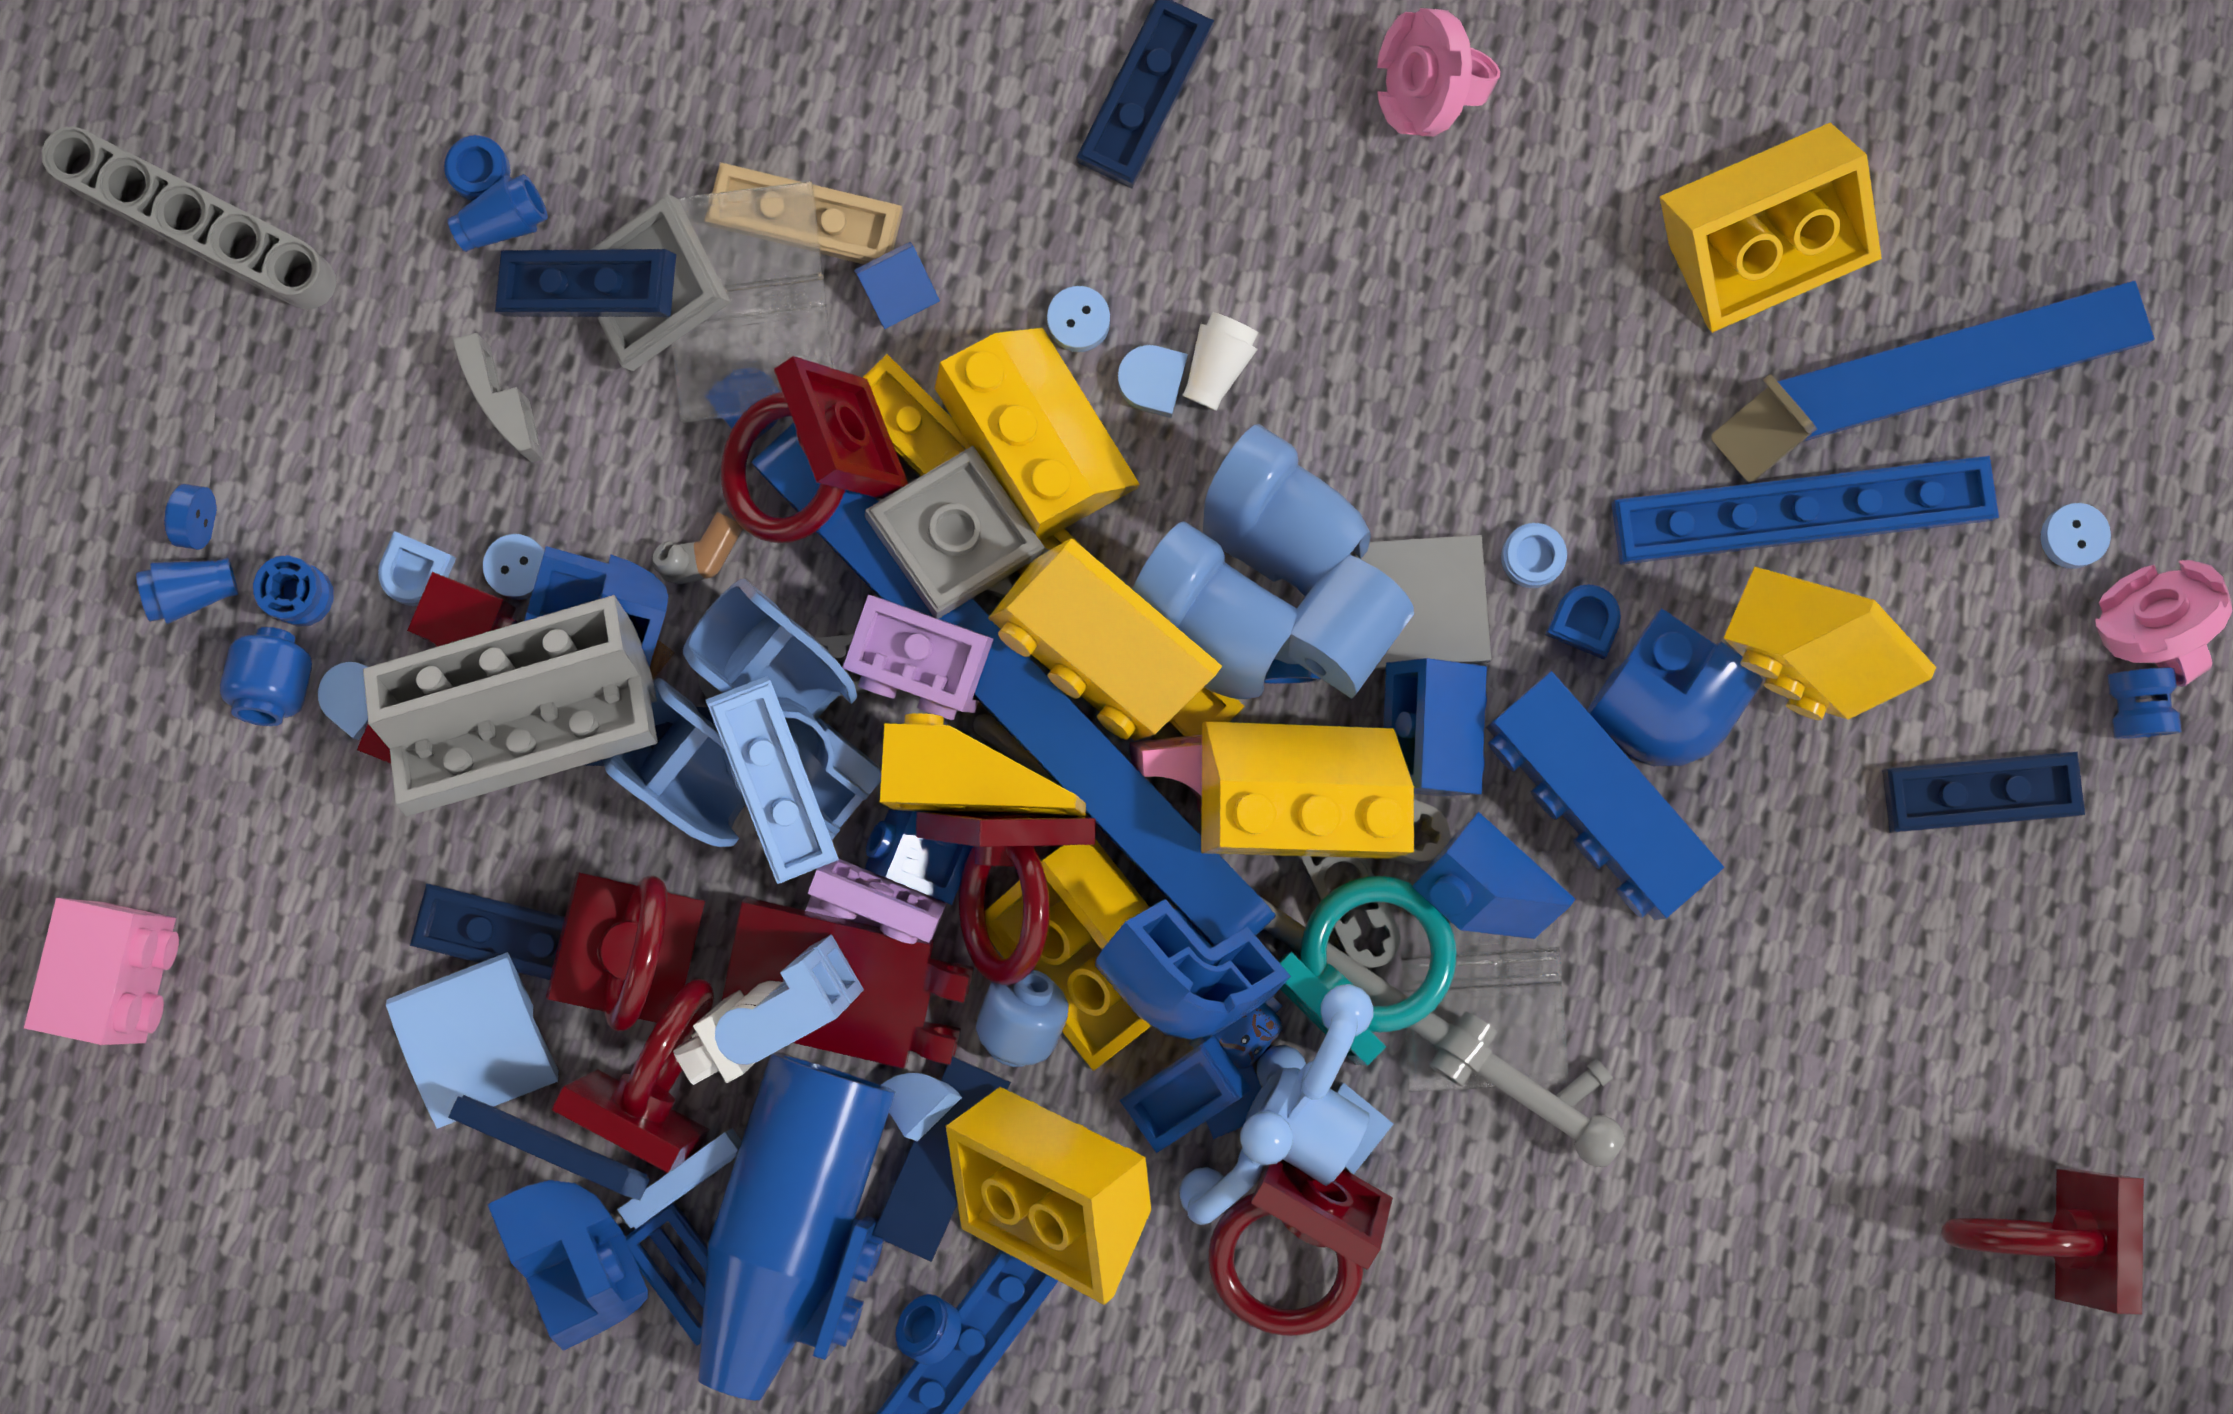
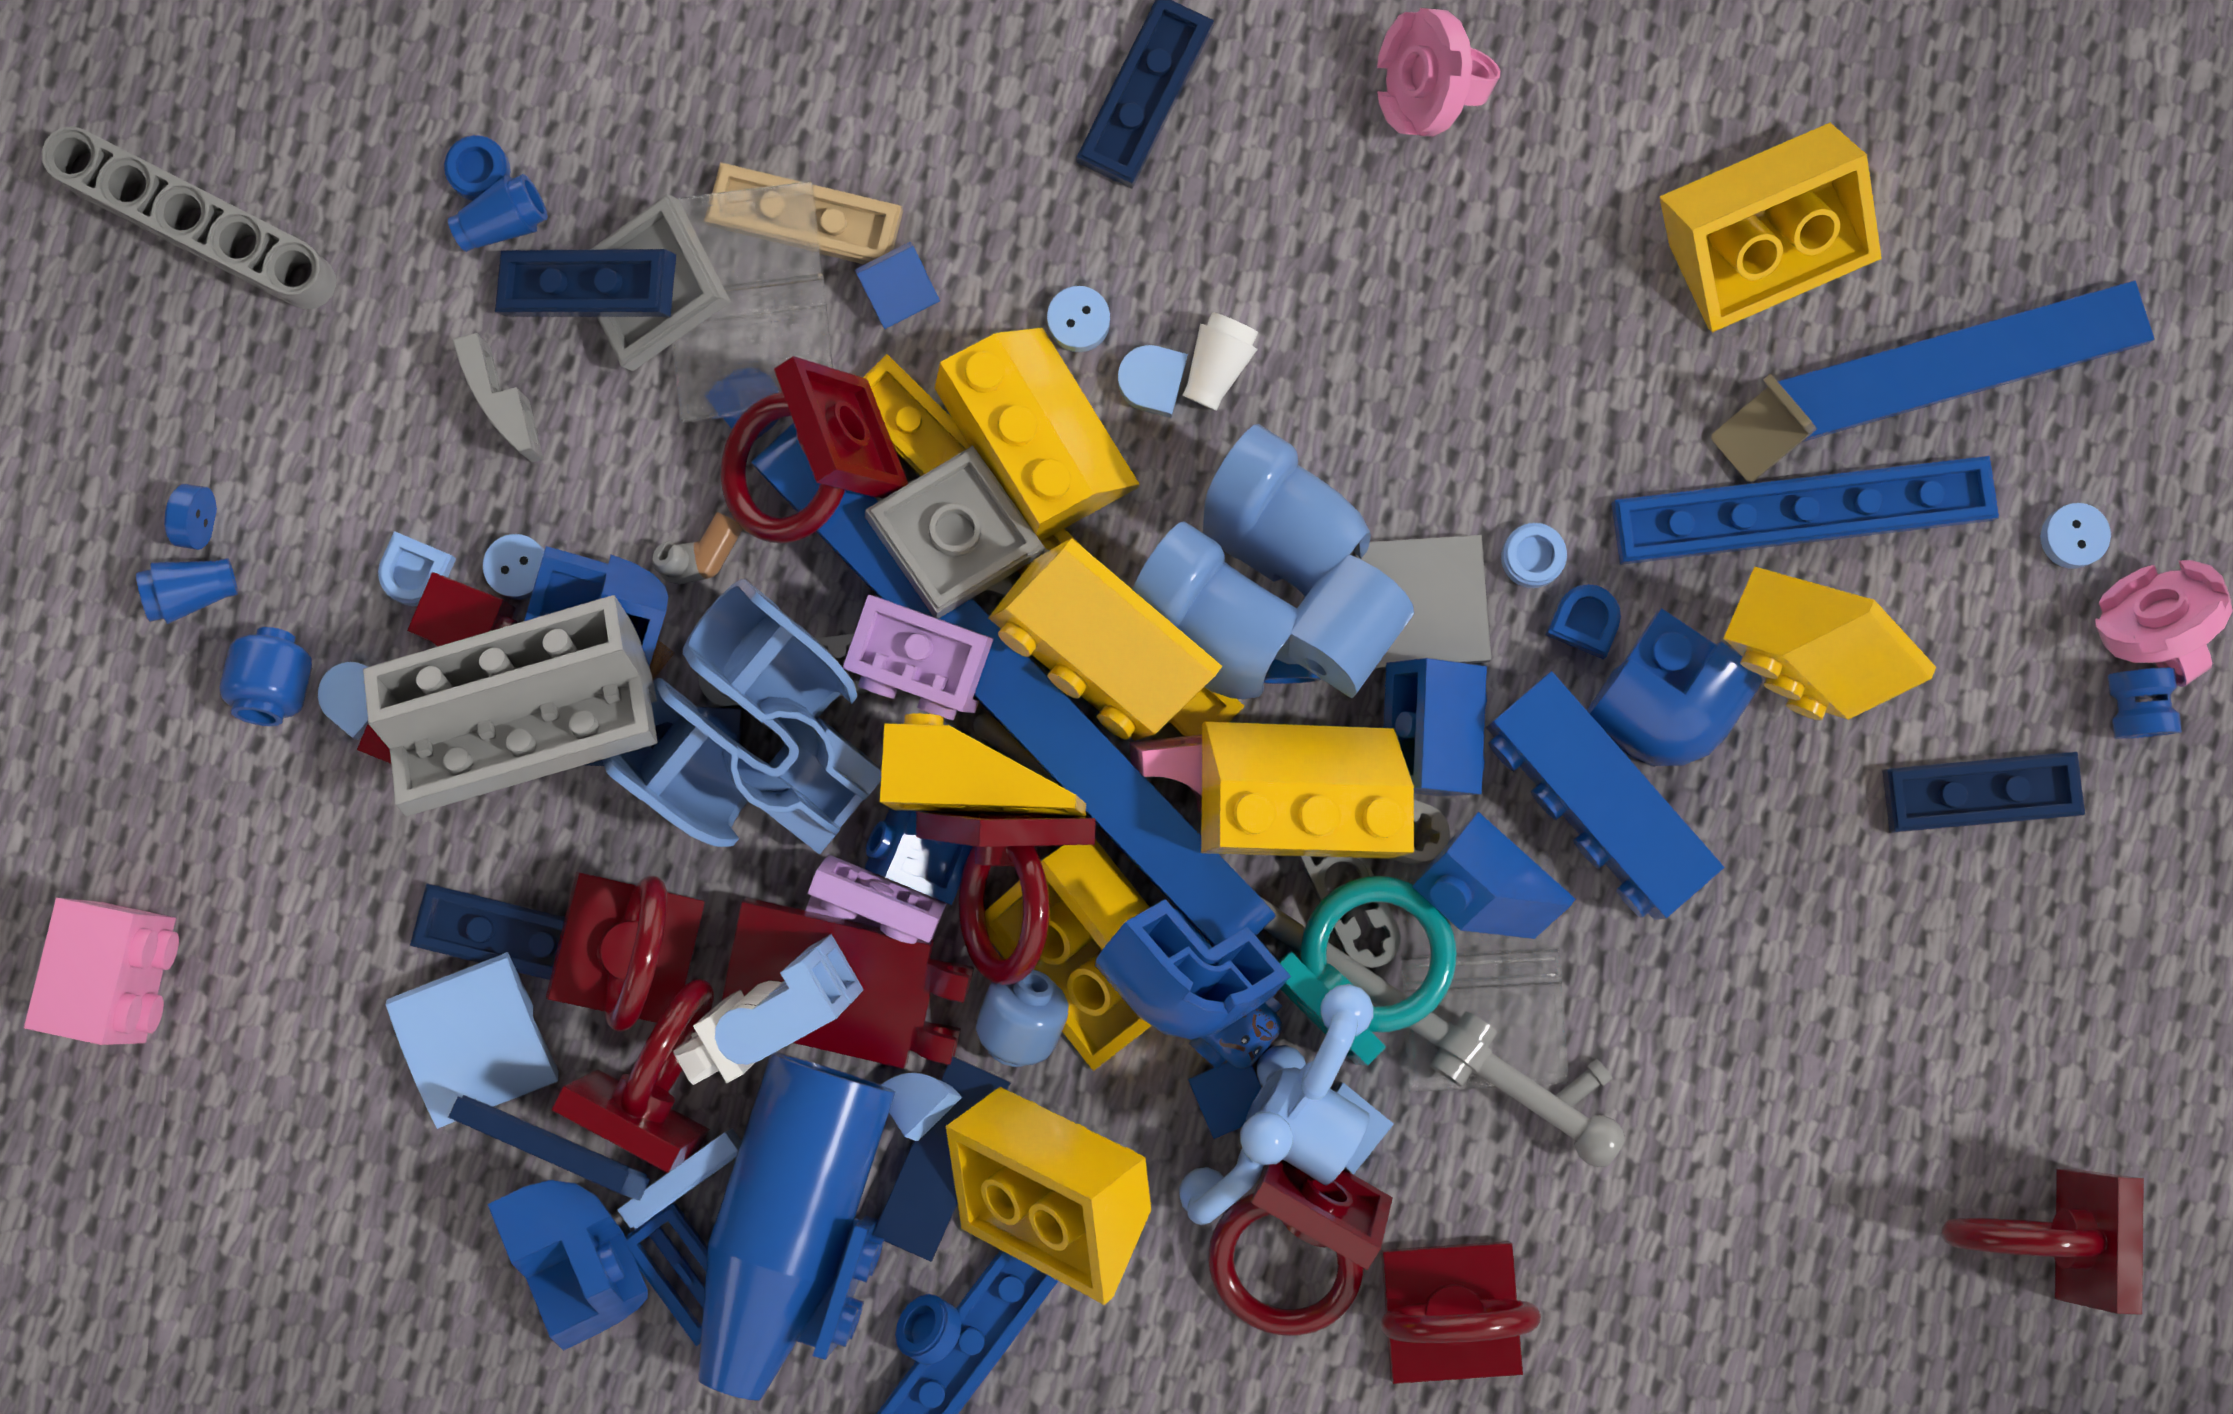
(304, 599): blue wheel -> none
(772, 779): light blue tile -> none
(1185, 1094): blue tile -> none
(1454, 1312): none -> dark red tile

